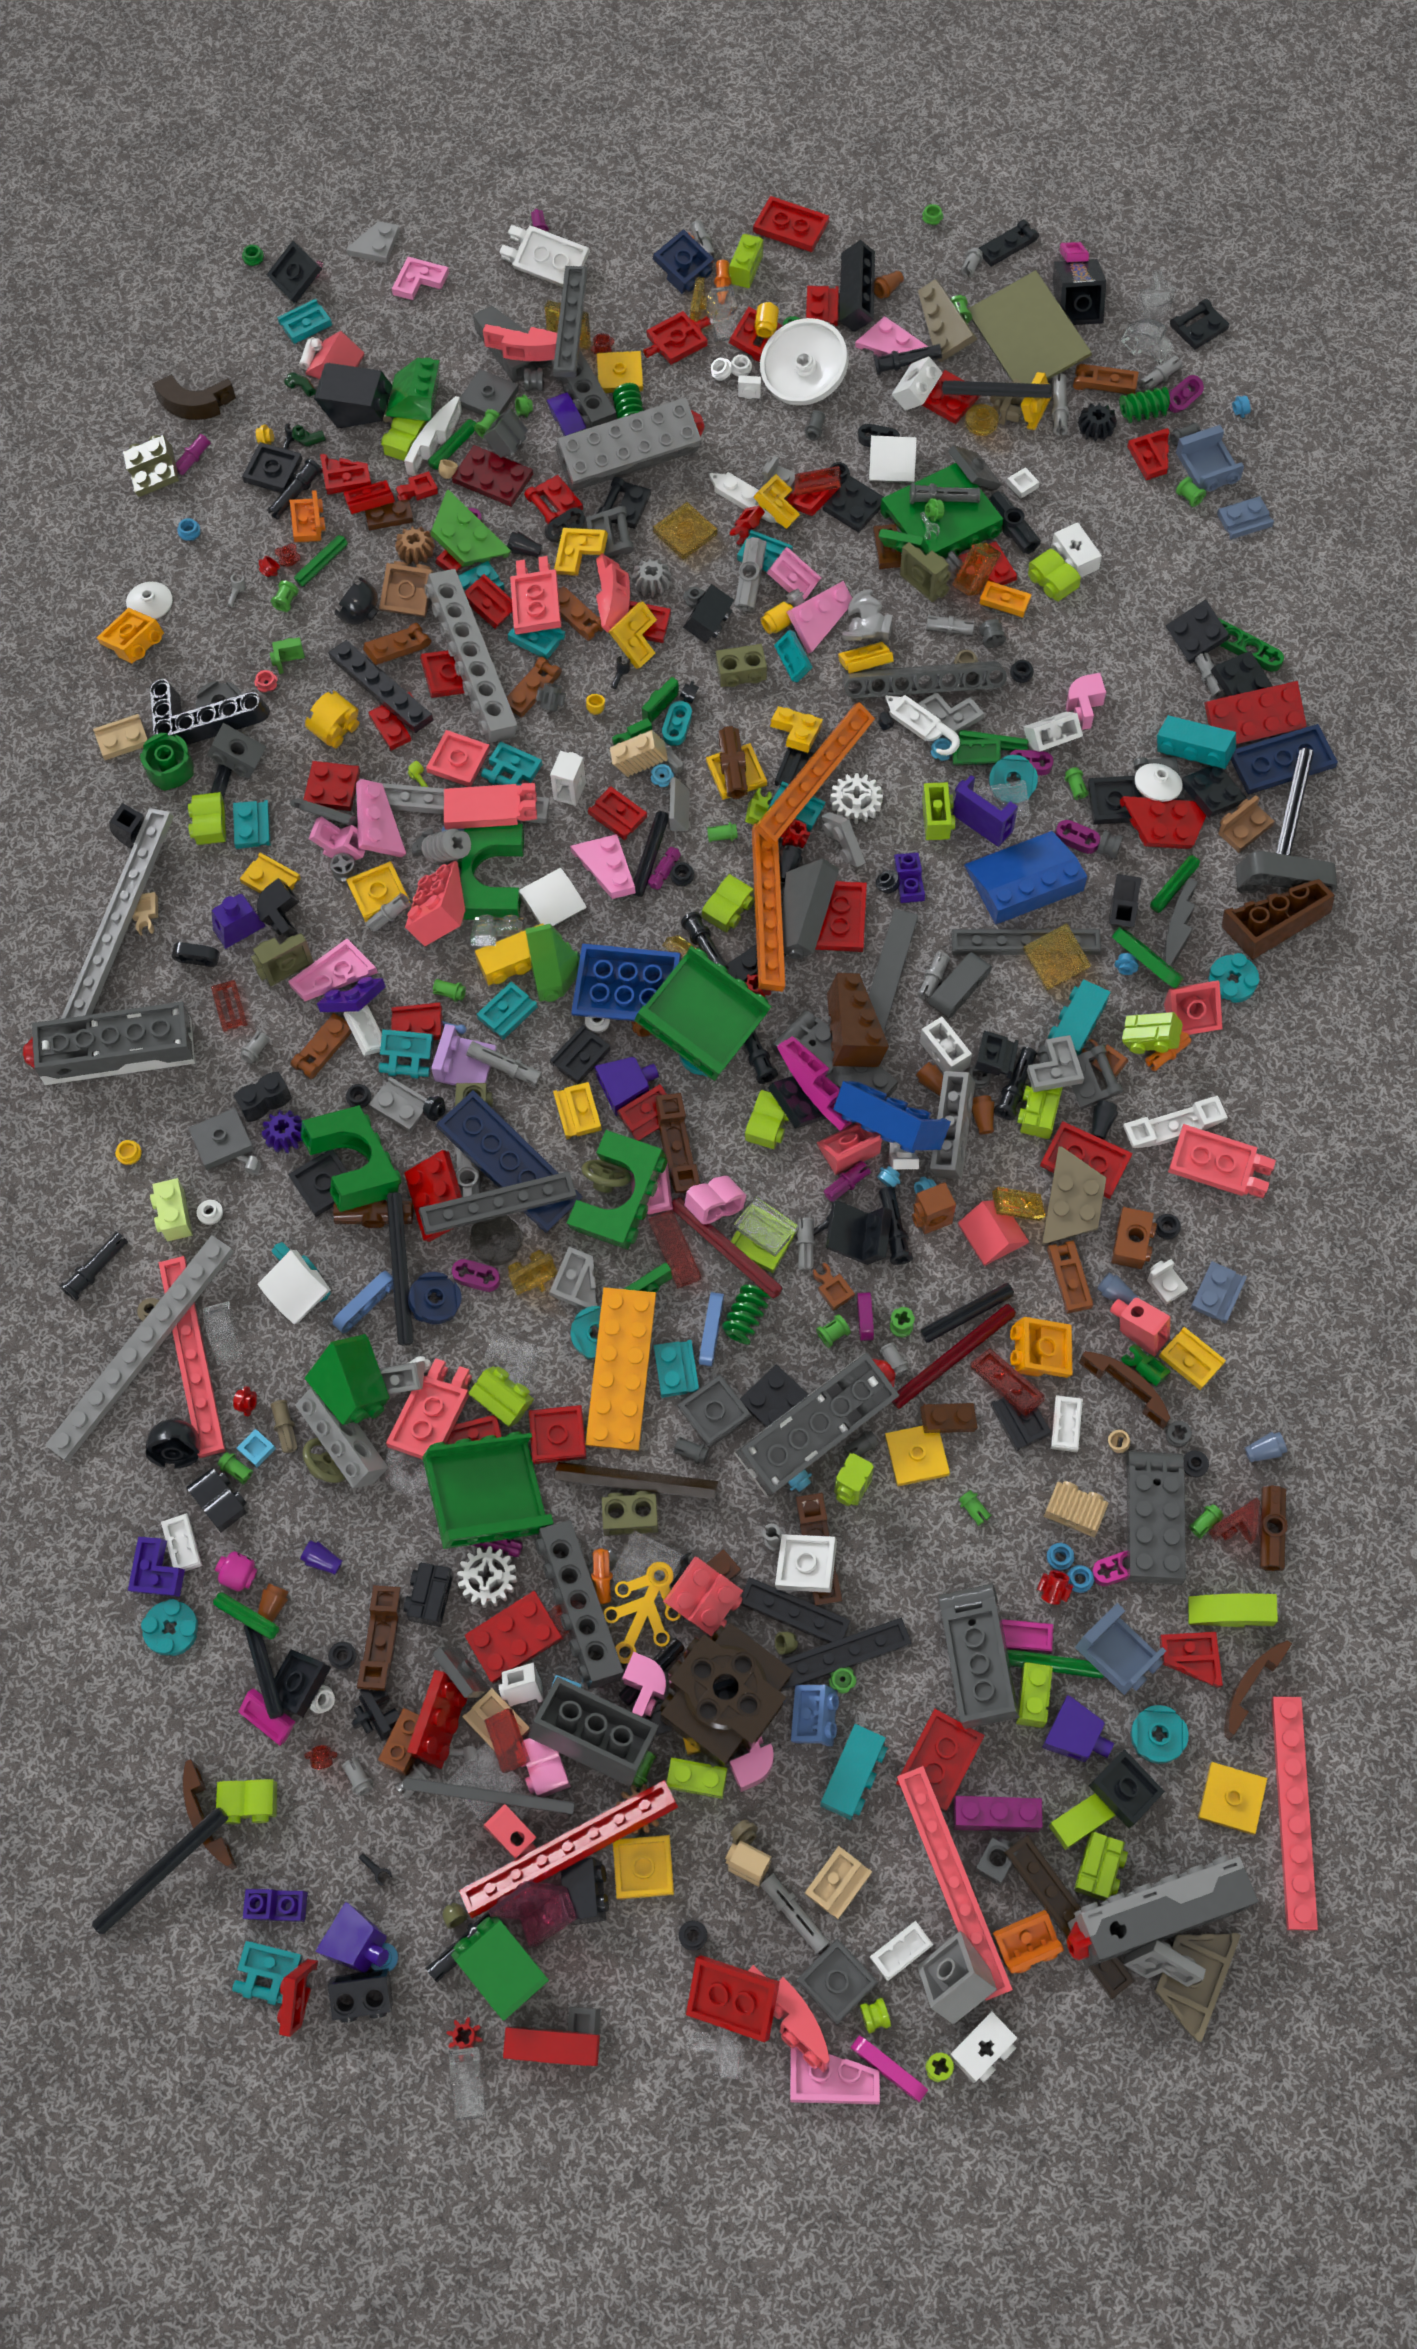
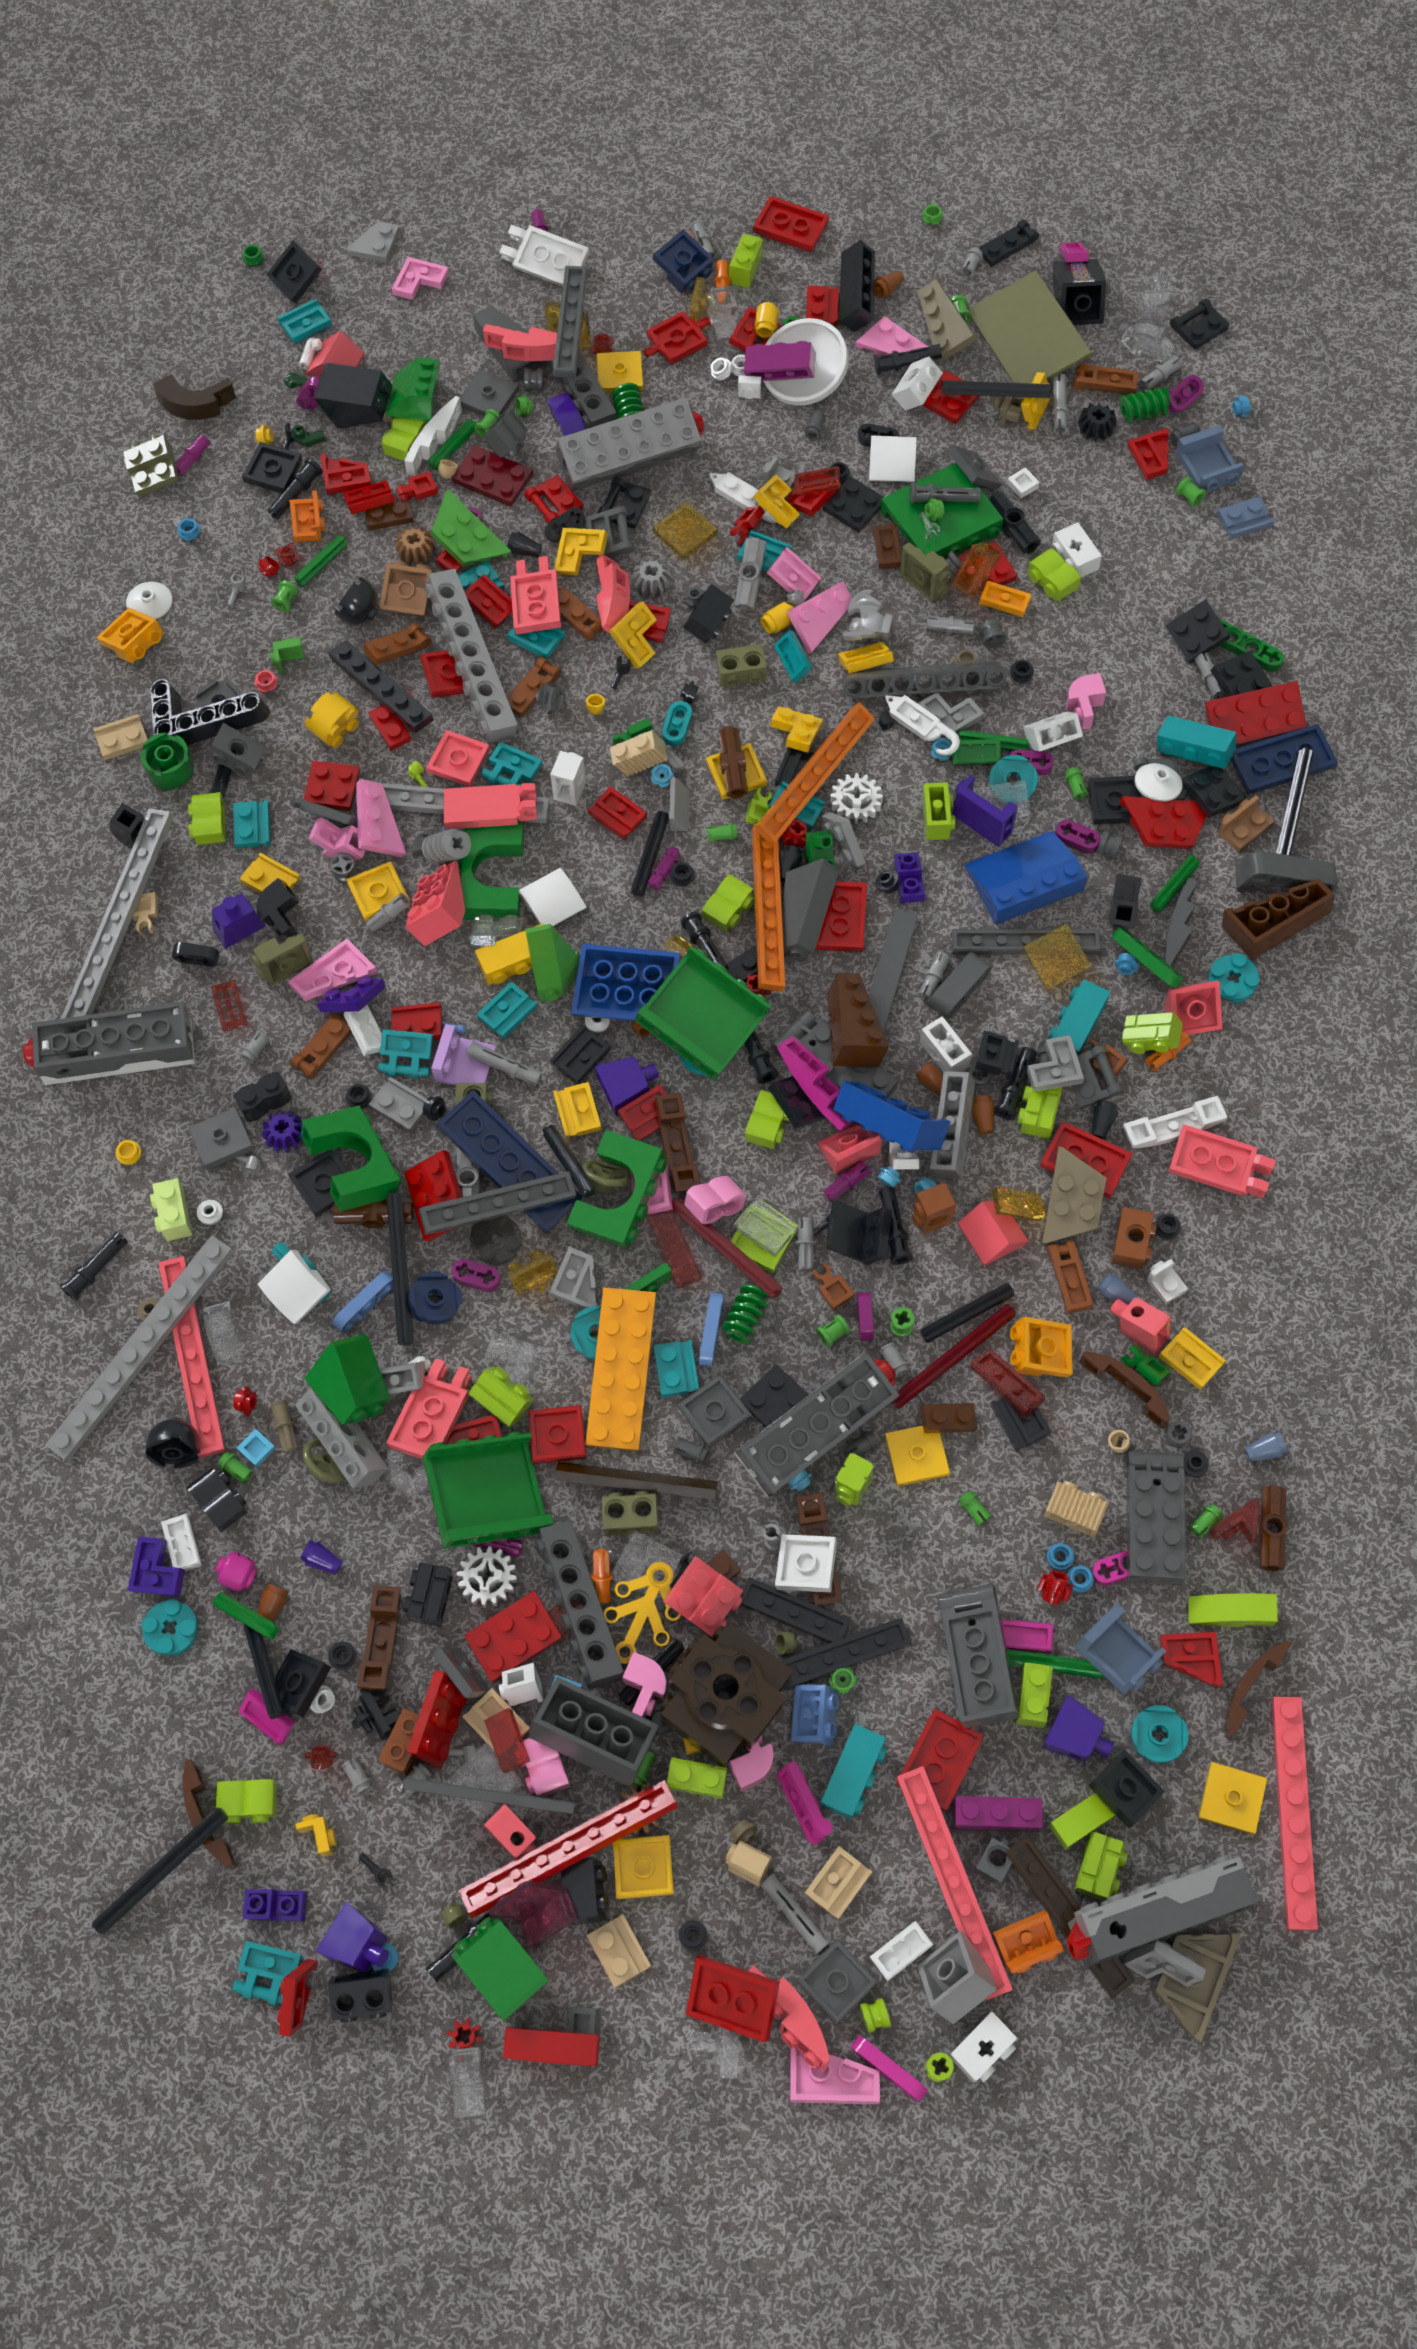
(308, 390): none -> magenta beam
(324, 1836): none -> yellow bracket
(450, 990): bright green pin -> none
(569, 1161): none -> black axle
(607, 863): bright pink wing -> none
(618, 1951): none -> tan plate
(660, 700): green plate -> none
(780, 361): none -> magenta brick
(804, 1803): none -> dark pink plate
(819, 846): none -> green hips
(898, 539): green plate -> none
(982, 419): clear yellow plate -> none
(1066, 1423): white plate -> none
(1218, 1292): sand blue plate -> none

